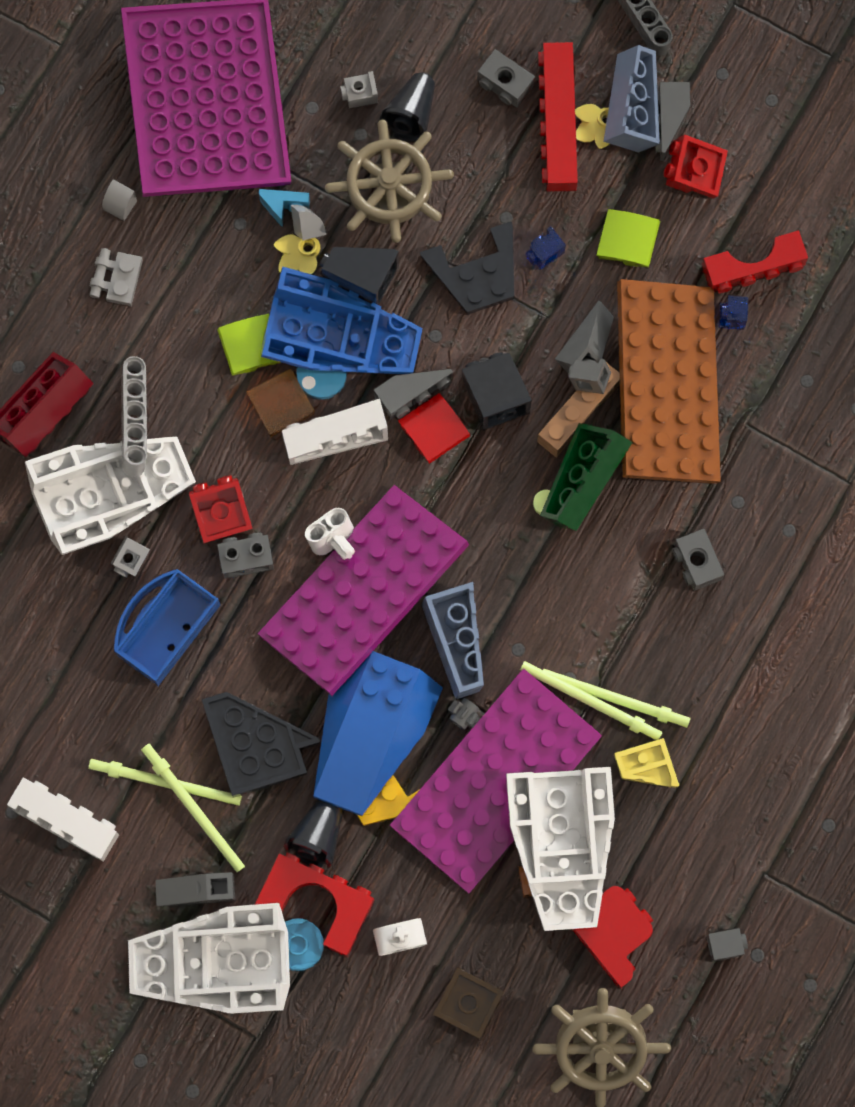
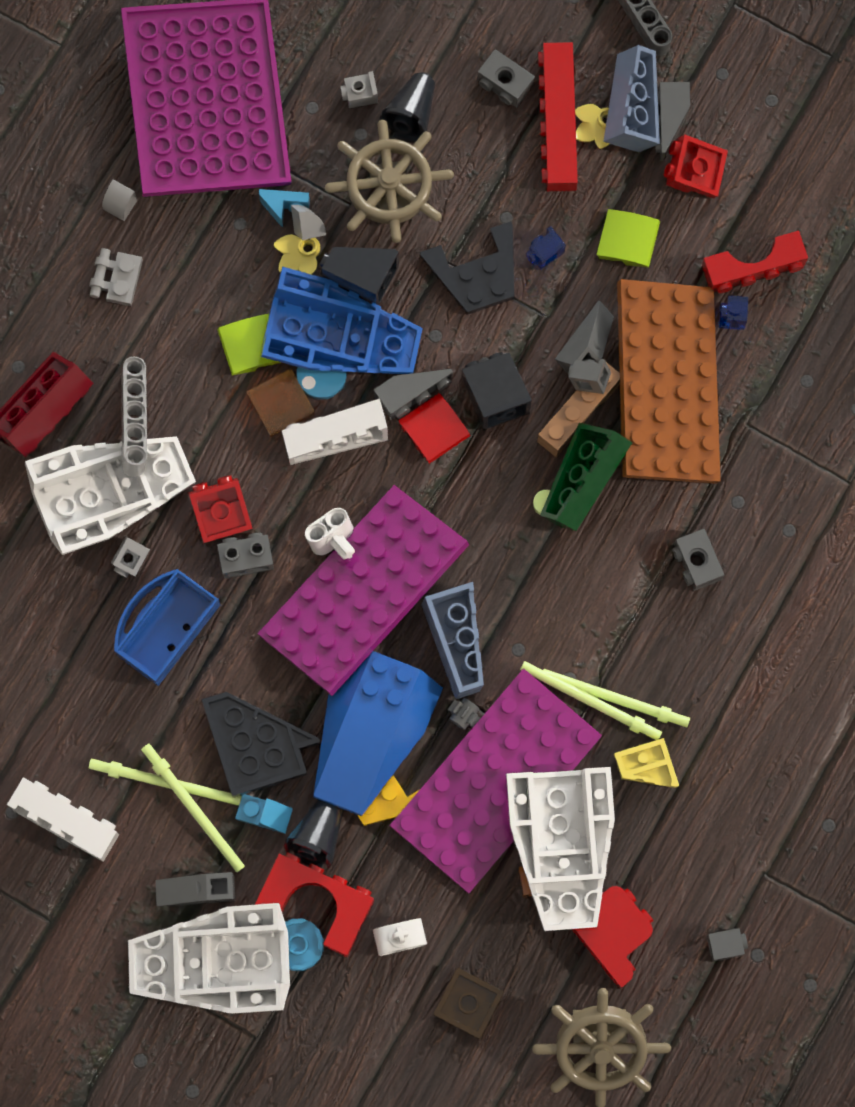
(264, 813): none -> dark azure slope

